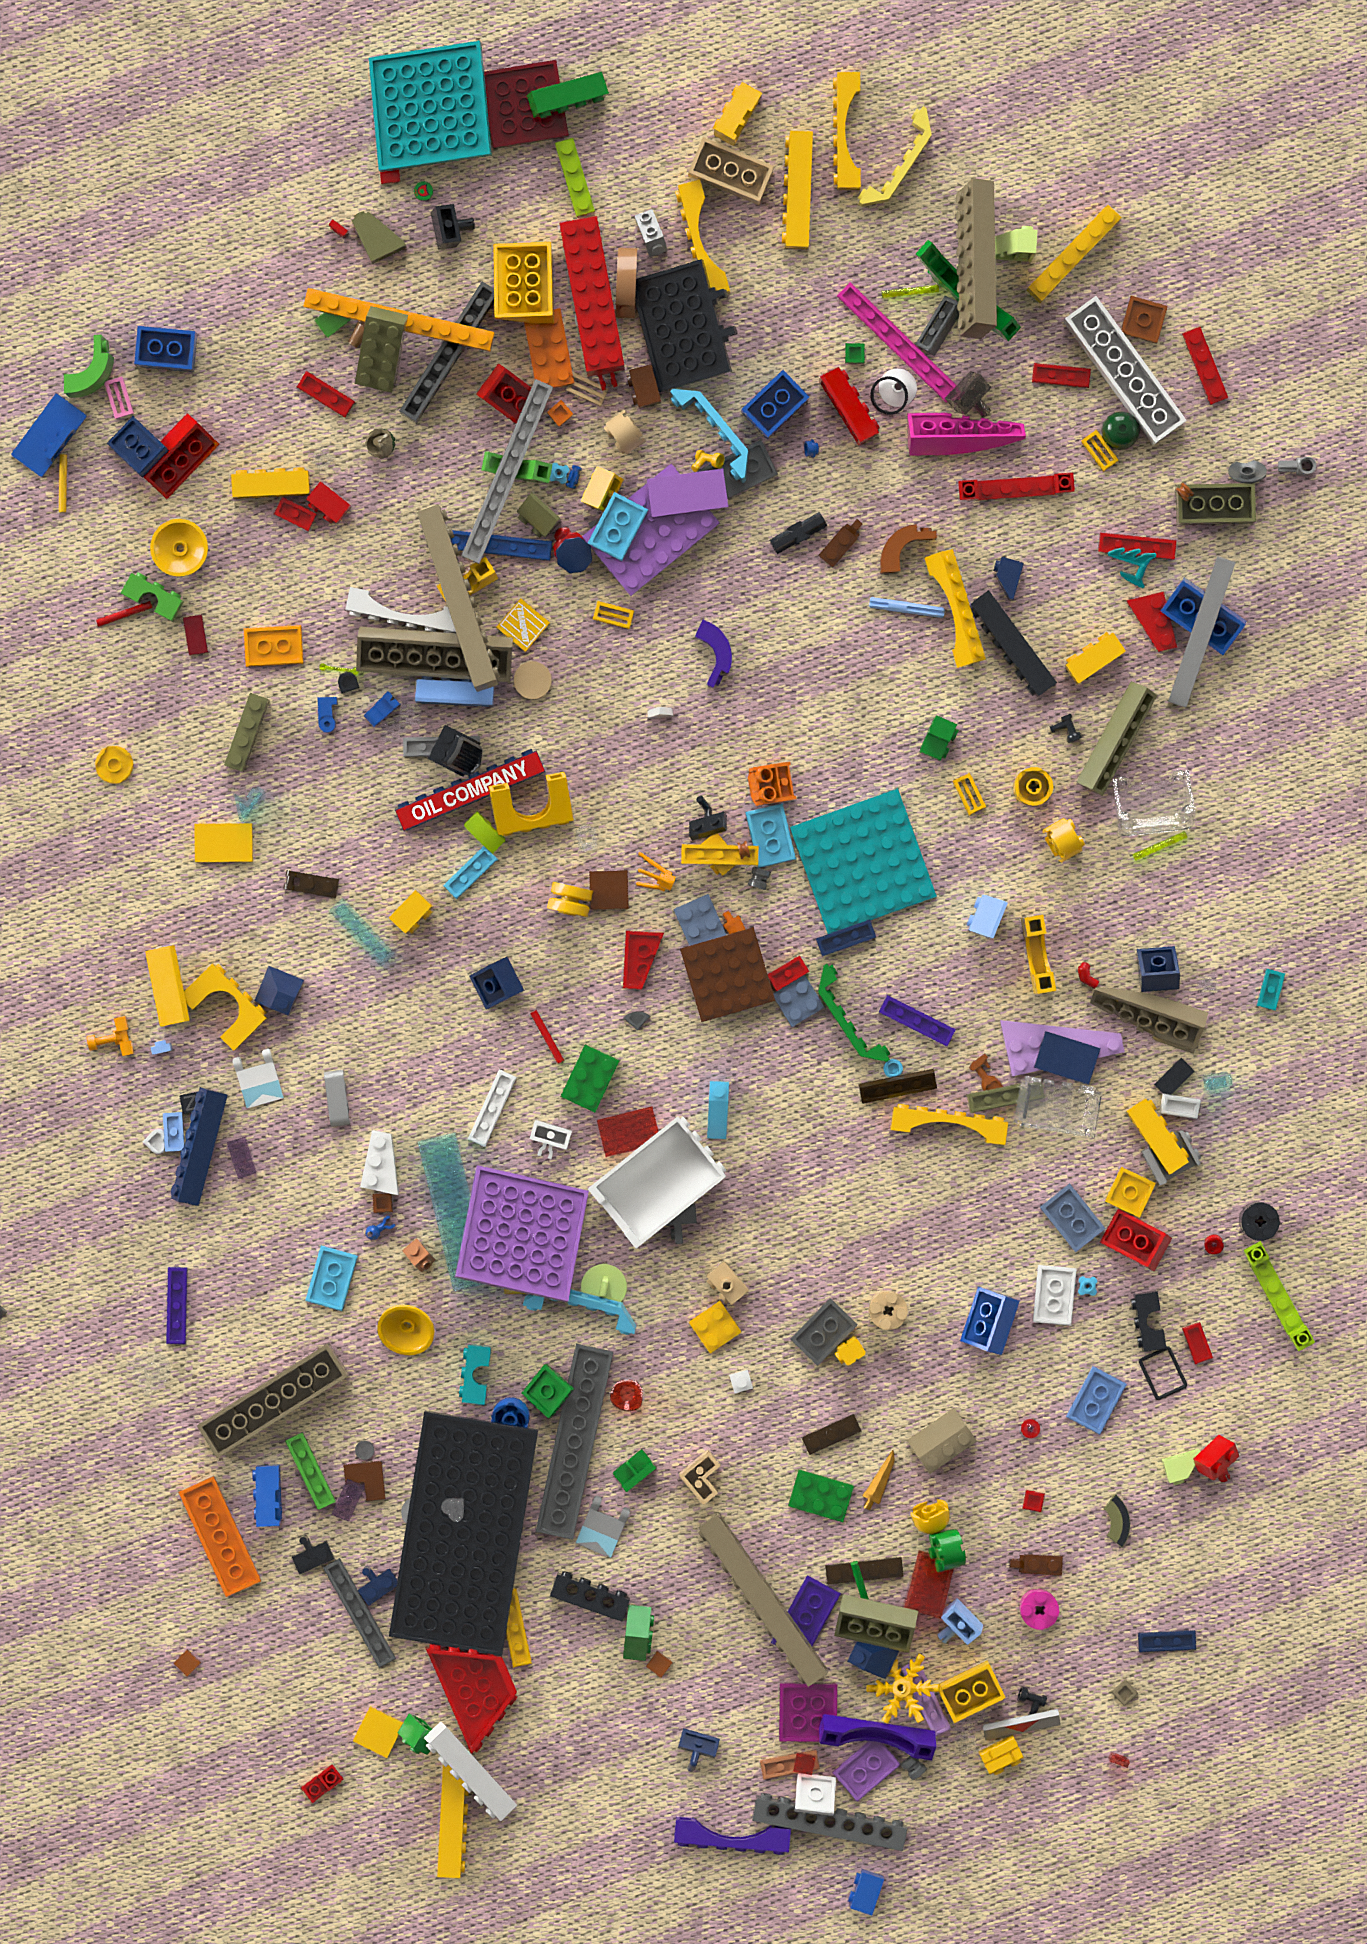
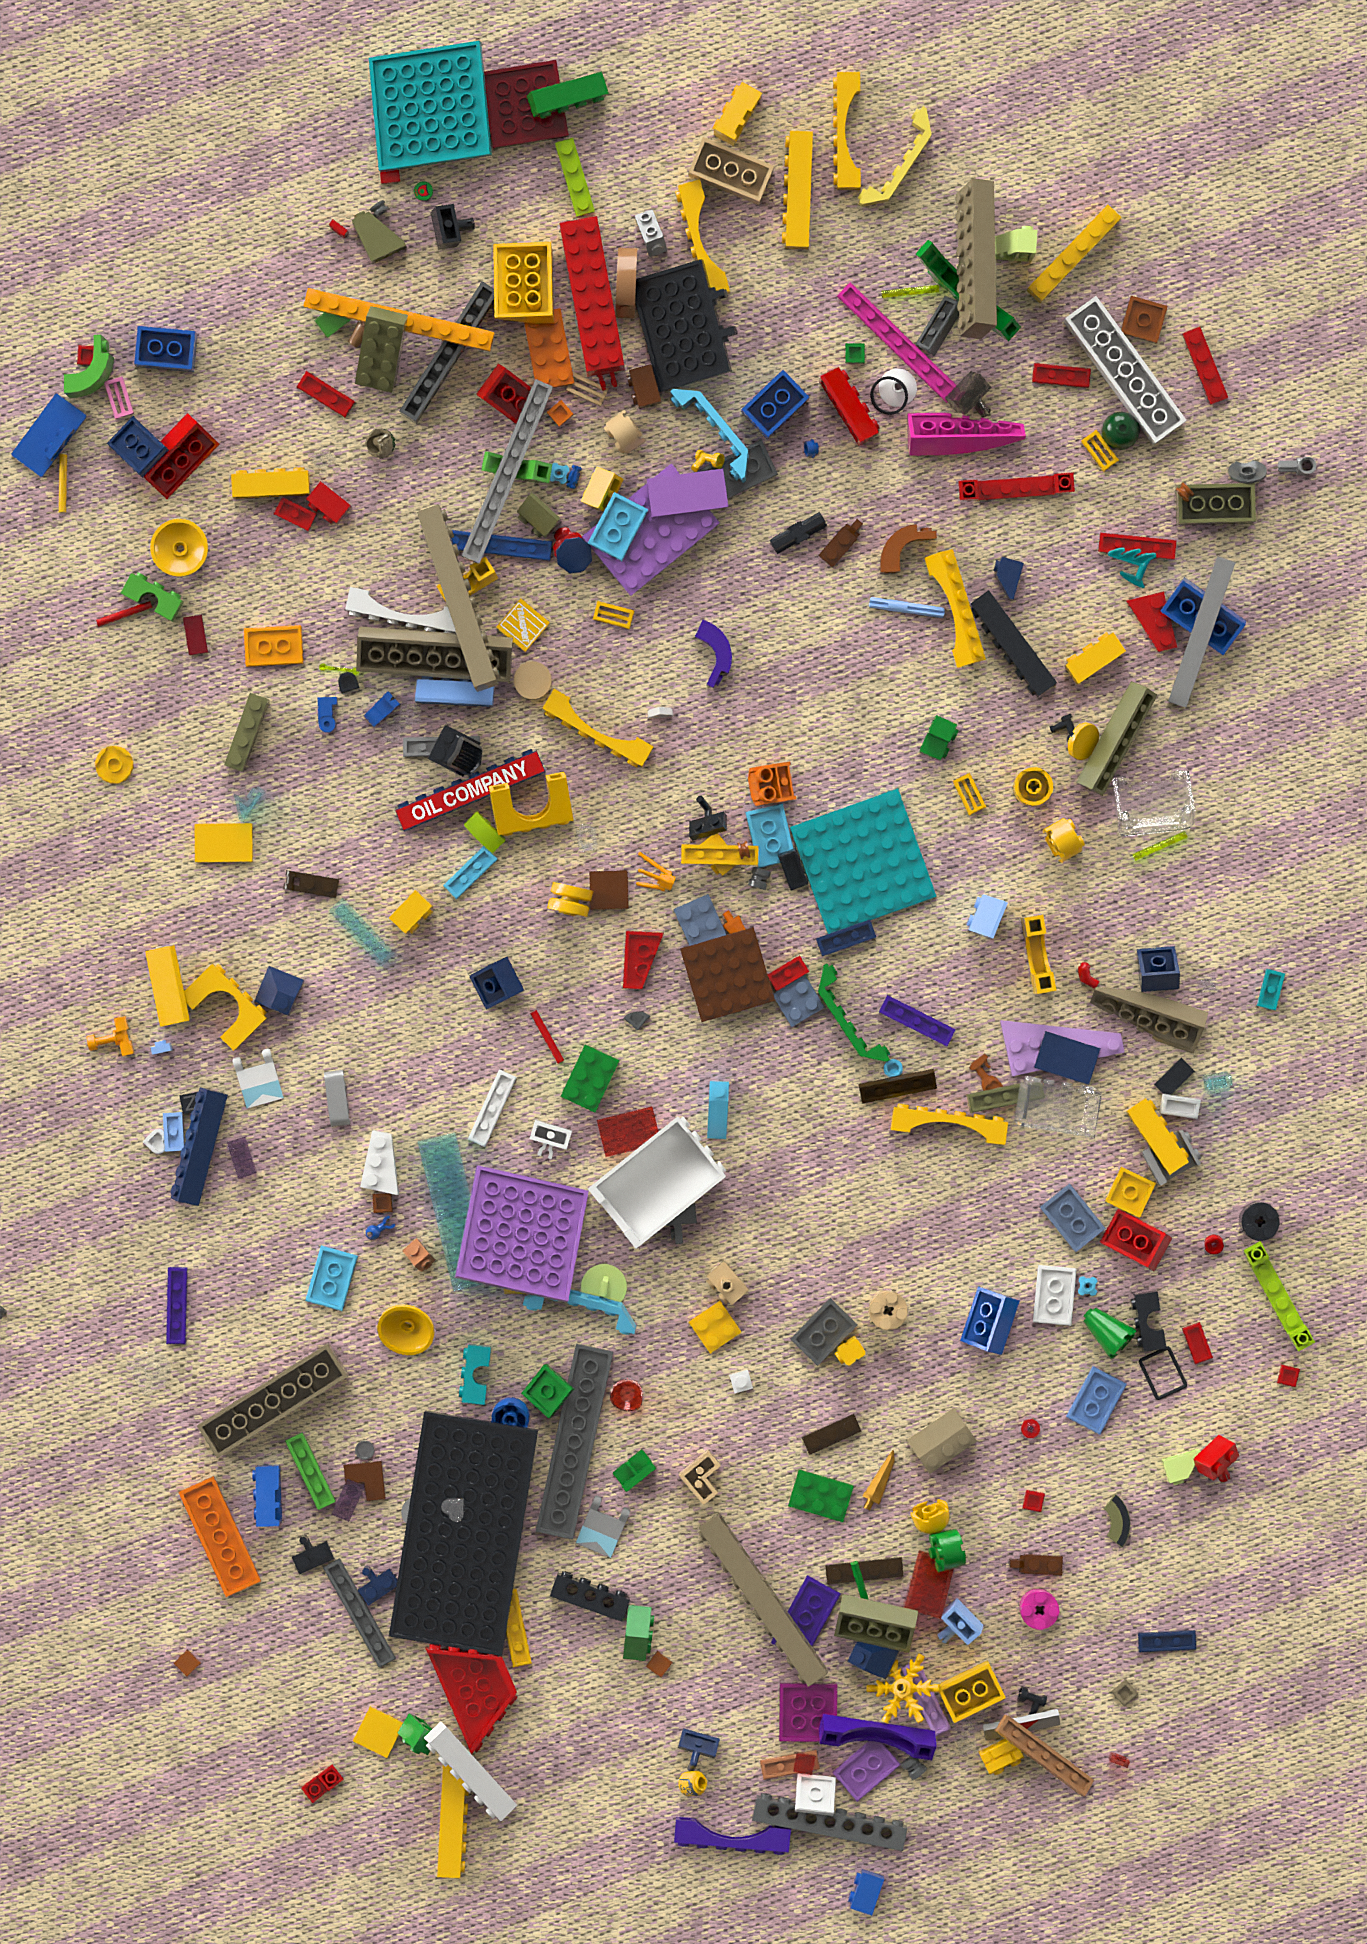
(85, 355): none -> red tile
(379, 208): none -> dark grey bush
(634, 750): none -> yellow arch
(692, 1783): none -> yellow head
(793, 869): none -> black tile
(1044, 1755): none -> medium nougat plate
(1083, 741): none -> yellow tile
(1108, 1331): none -> green cone
(1288, 1375): none -> red tile

